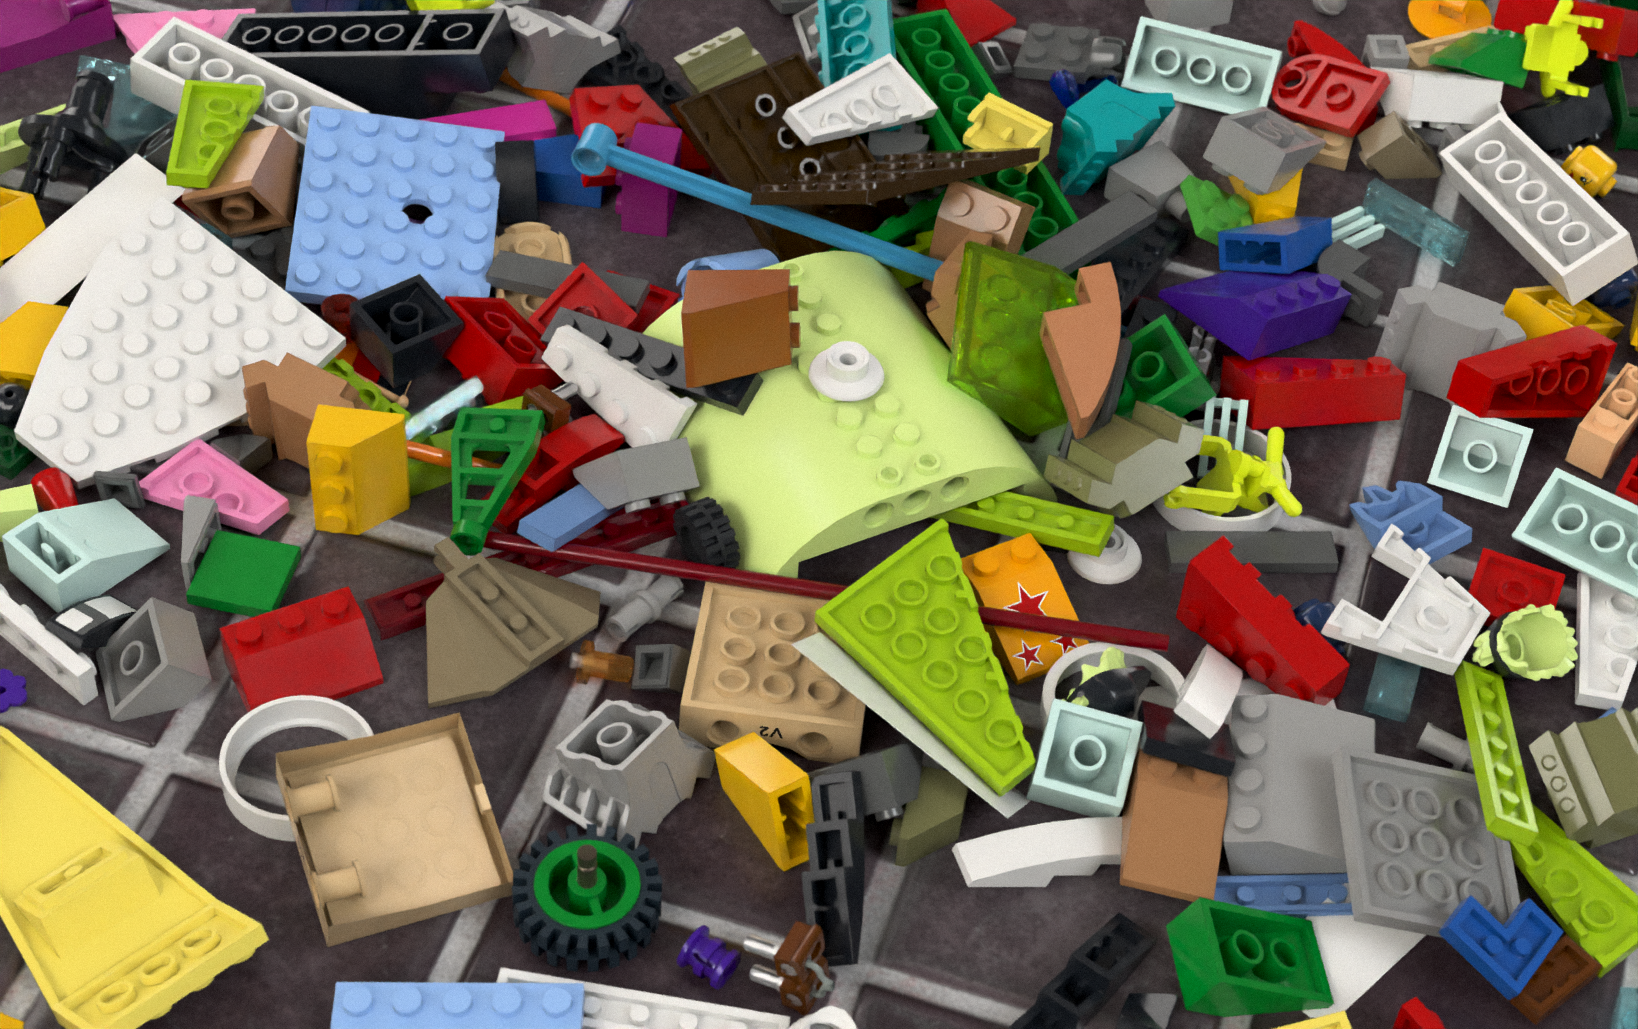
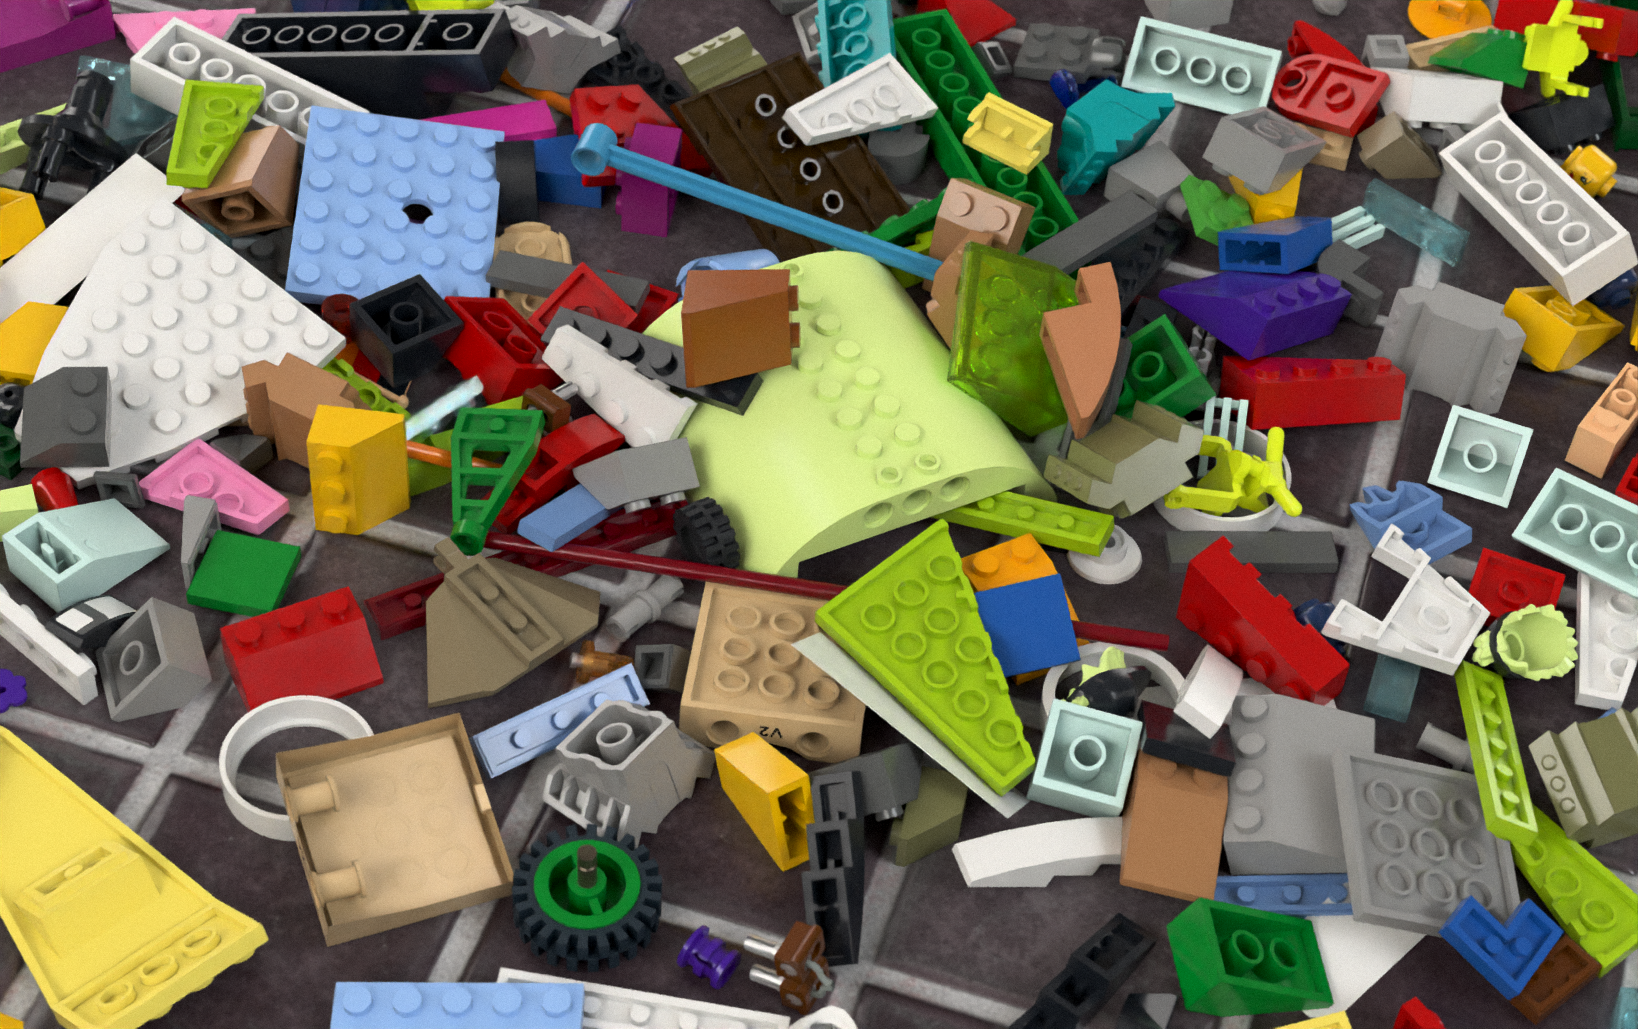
(67, 419): none -> dark grey slope
(551, 722): none -> tile
(846, 372): white piece -> none
(893, 177): dark brown piece -> none
(1029, 625): none -> blue tile
(1535, 377): red wedge -> none

